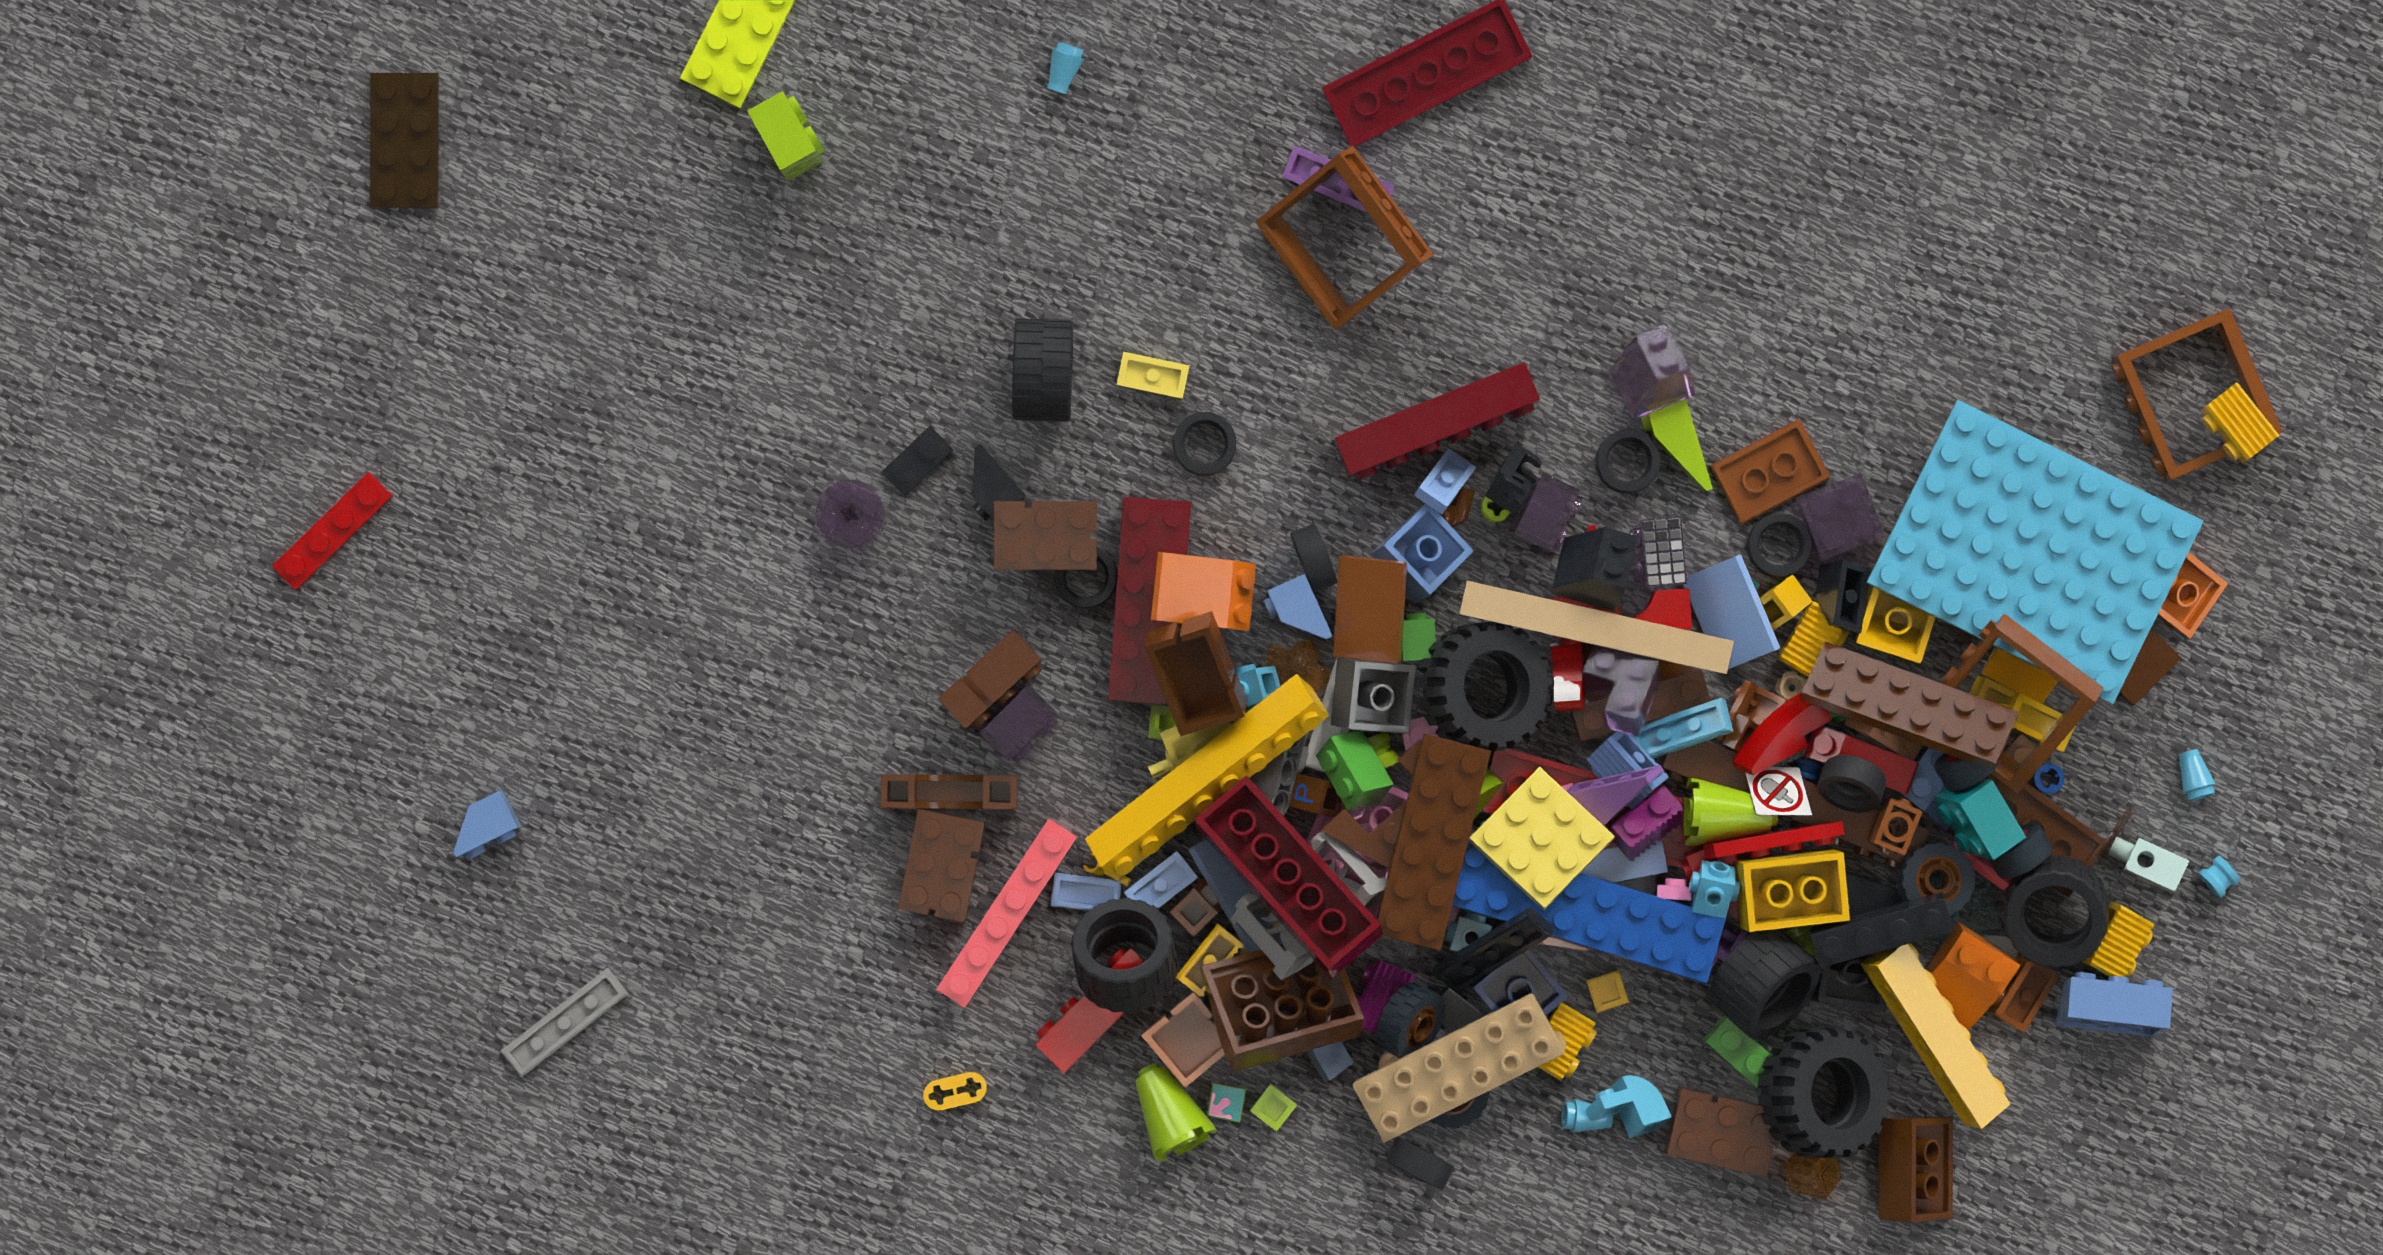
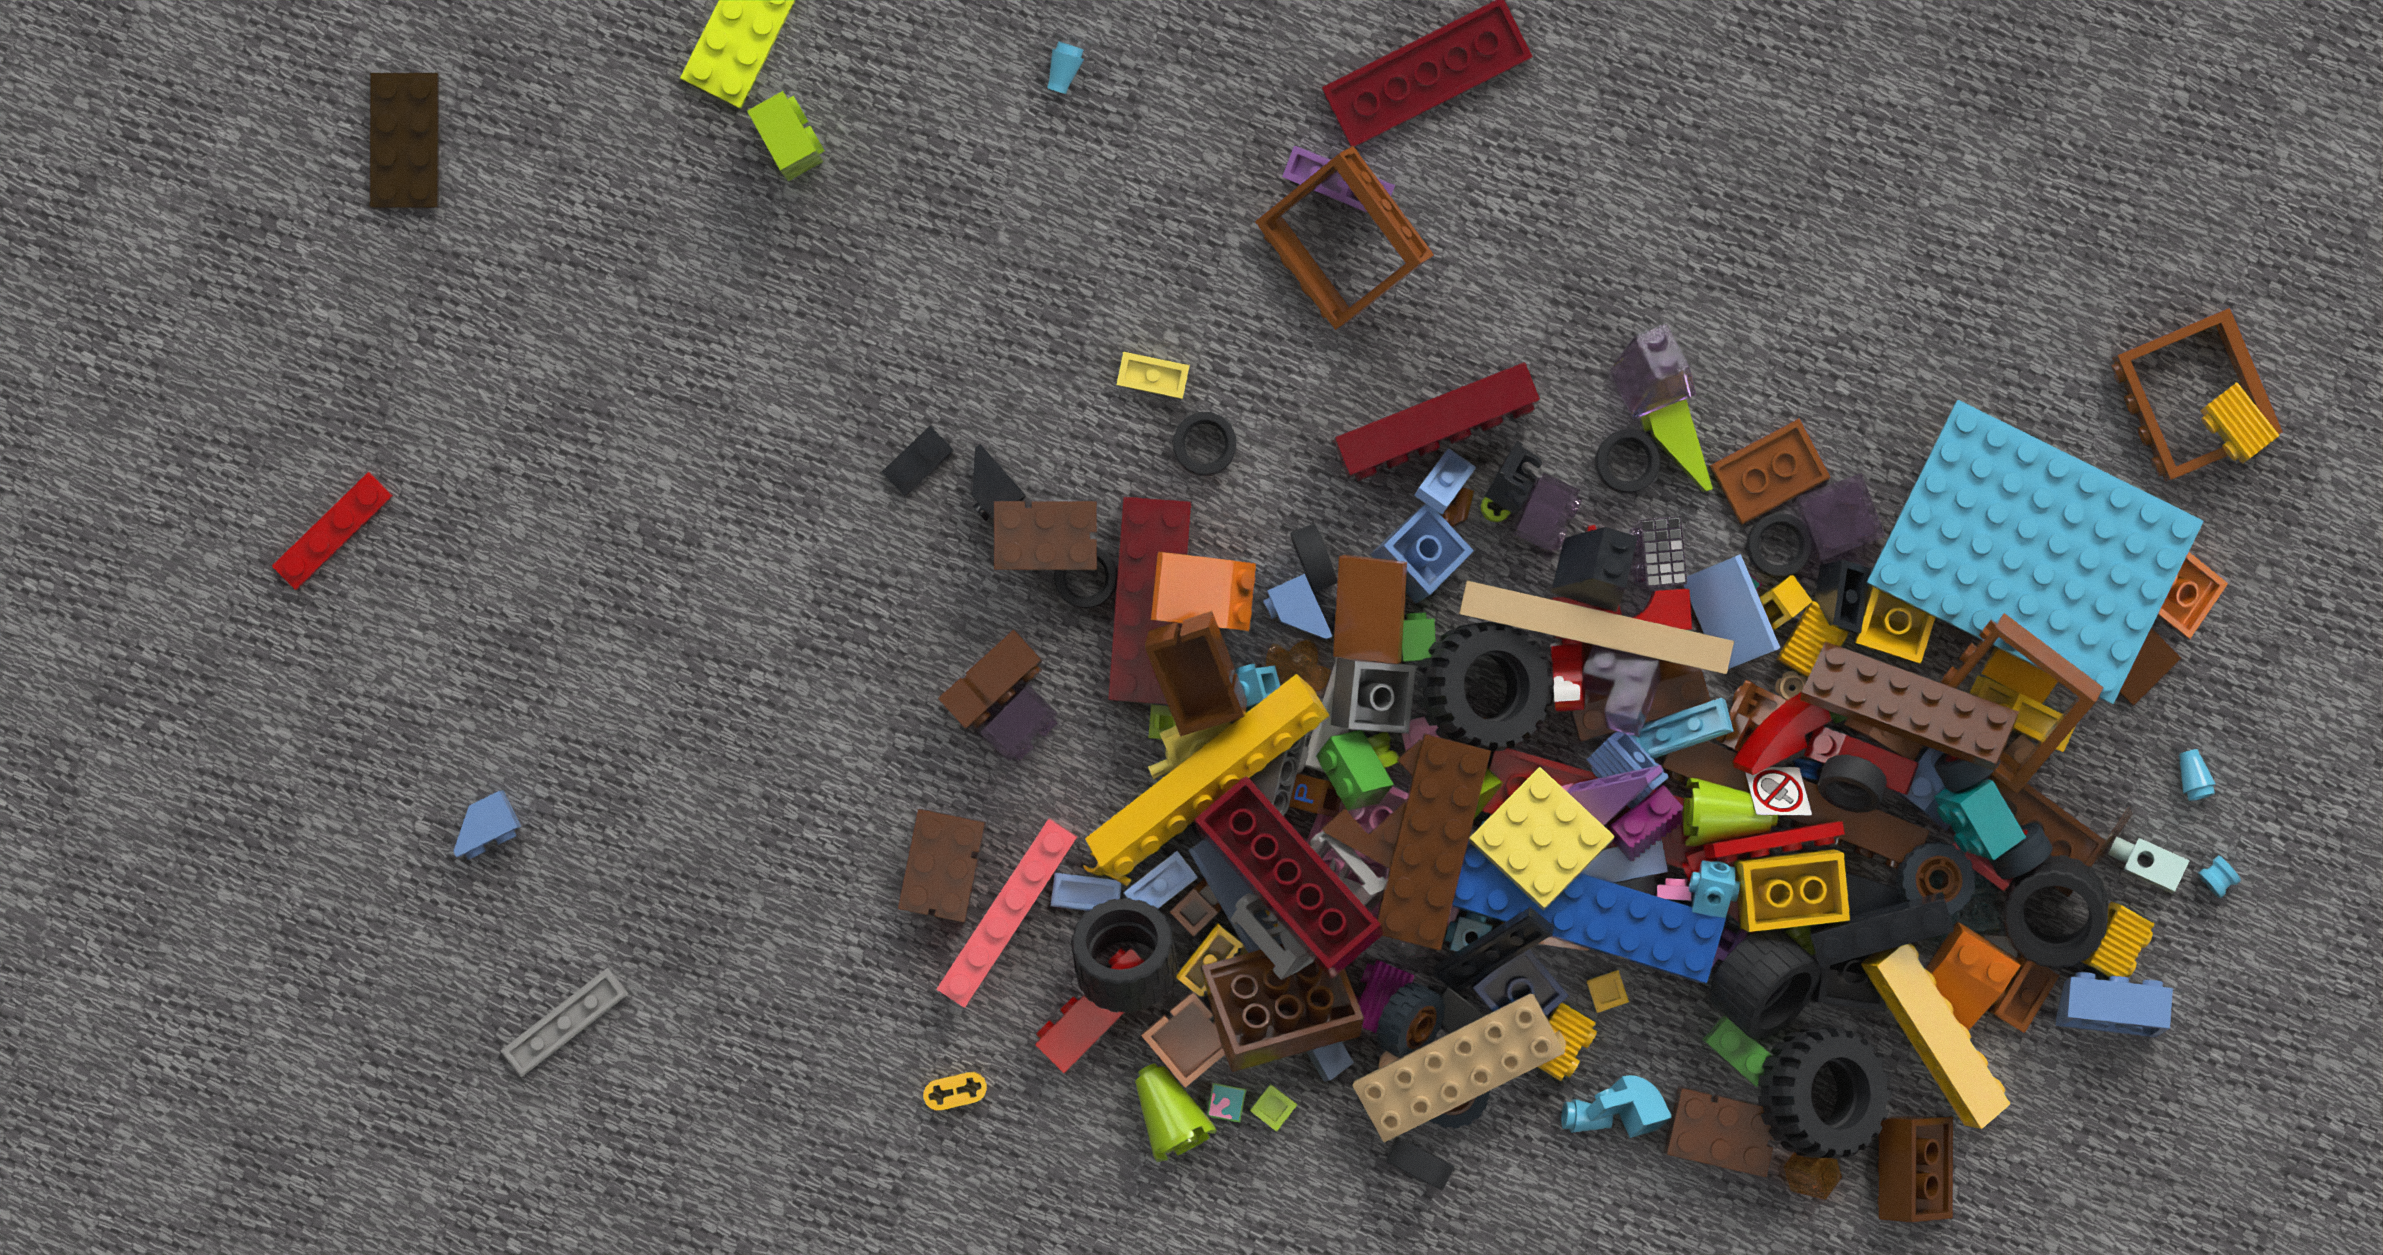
(843, 496): clear purple brick -> none
(949, 791): reddish brown arch -> none
(1042, 370): black tyre -> none
(1906, 819): dark orange head -> none
(2051, 788): blue bush -> none

